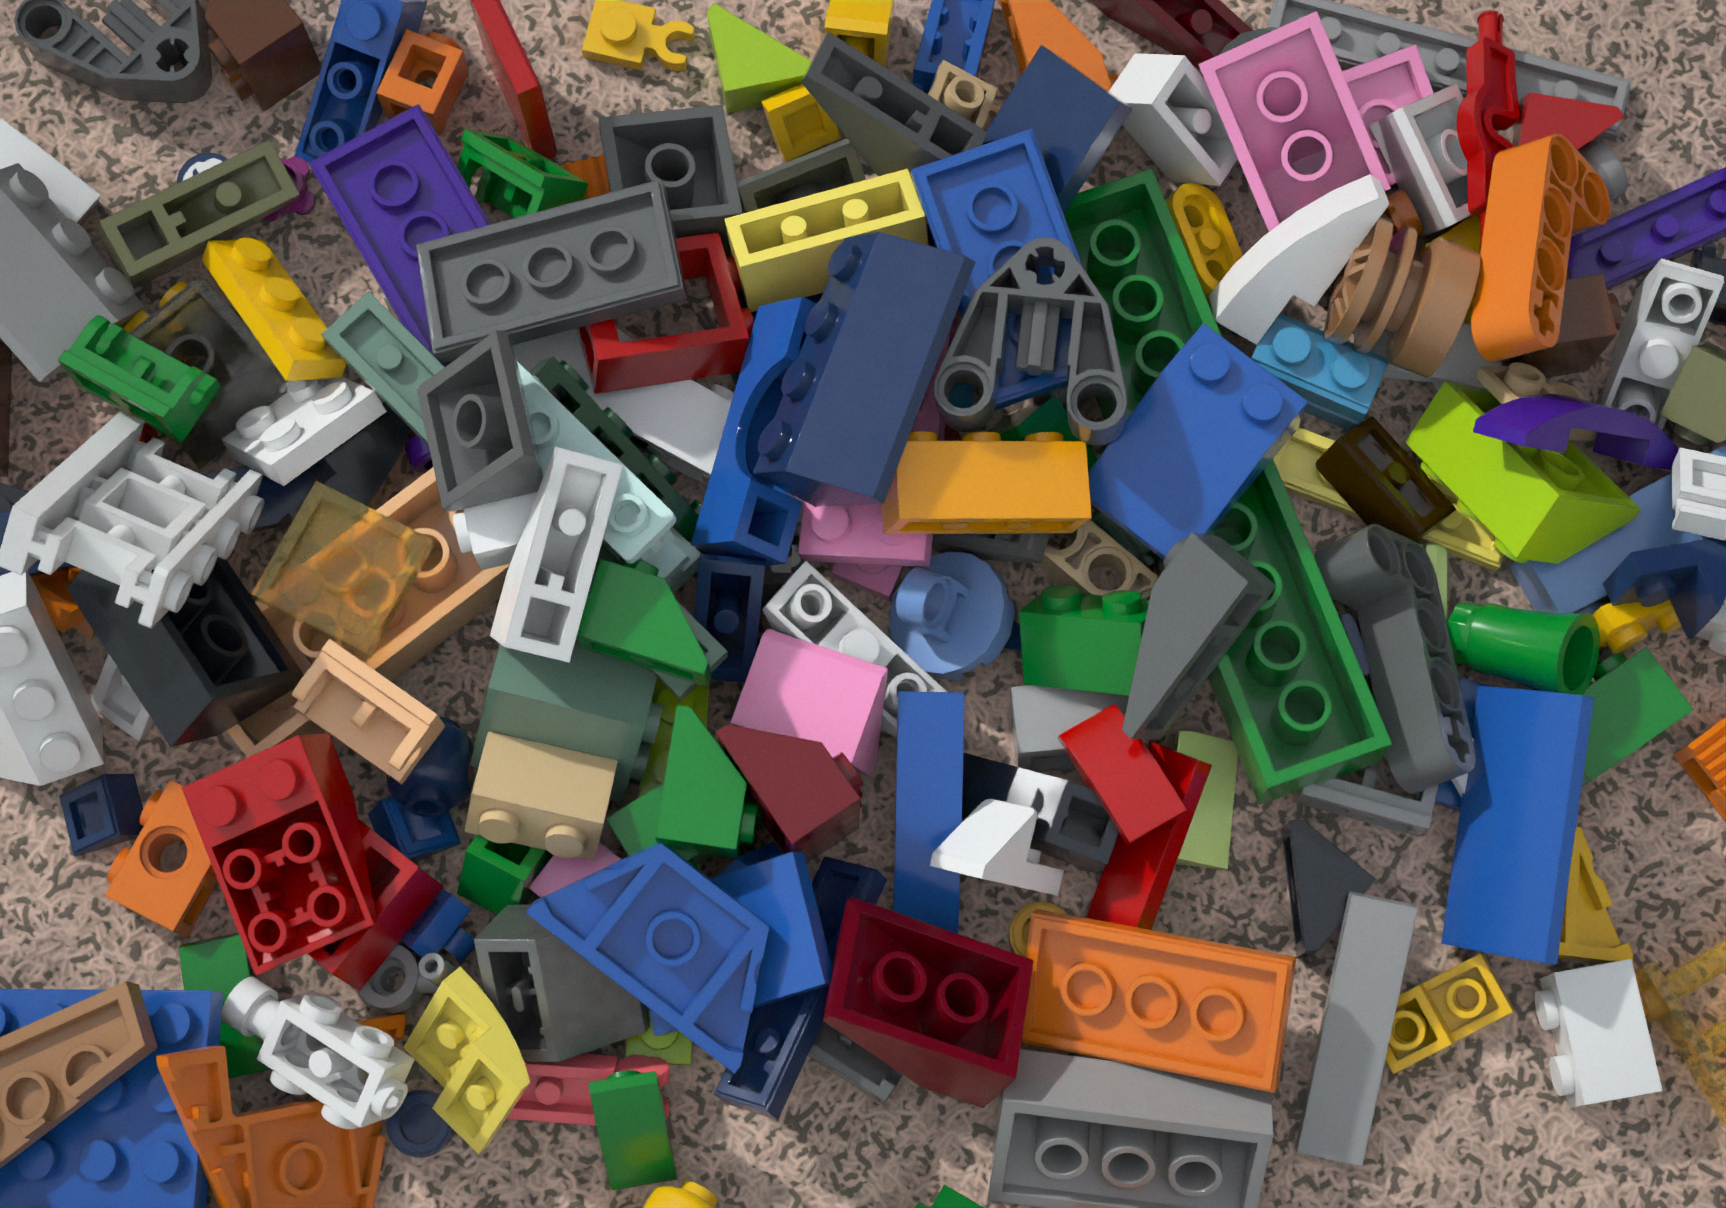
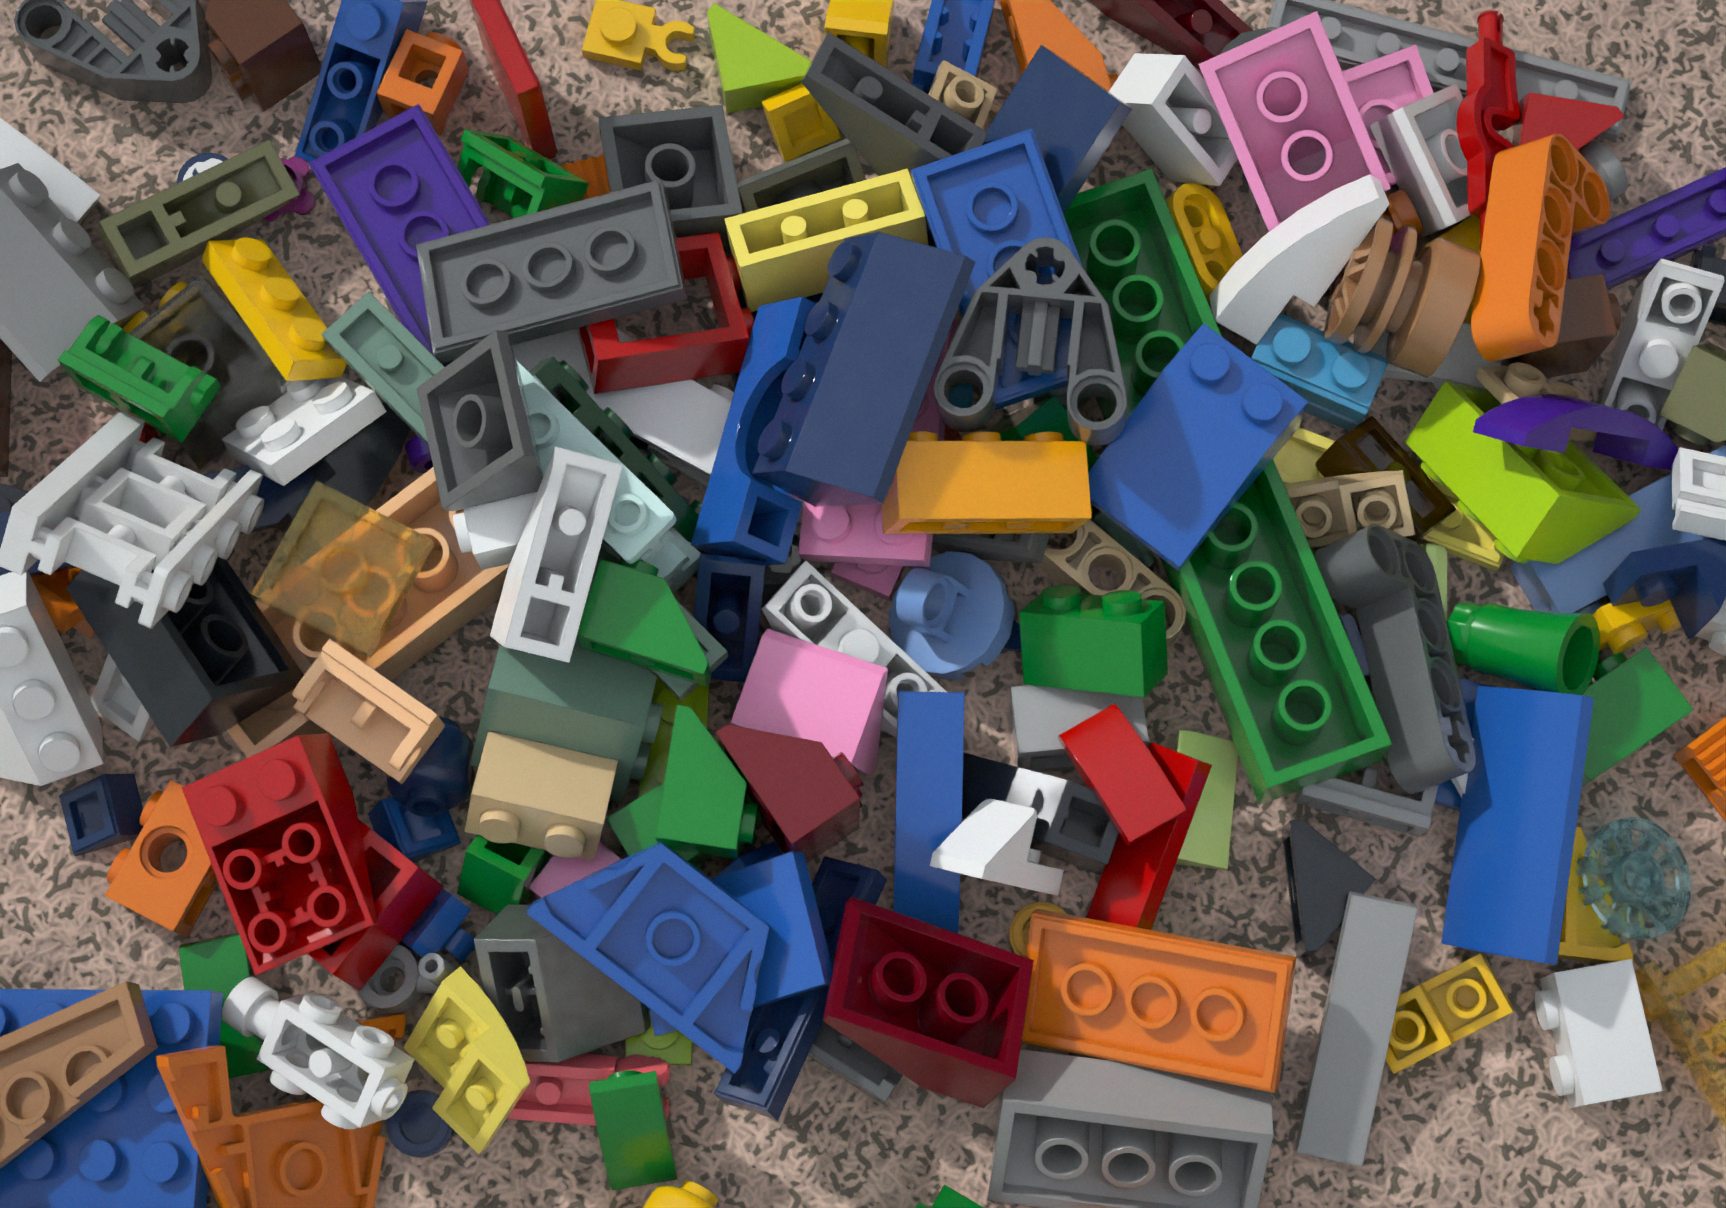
(1189, 626): dark grey slope -> none
(1346, 503): none -> tan slope
(1634, 879): none -> clear light blue wheel

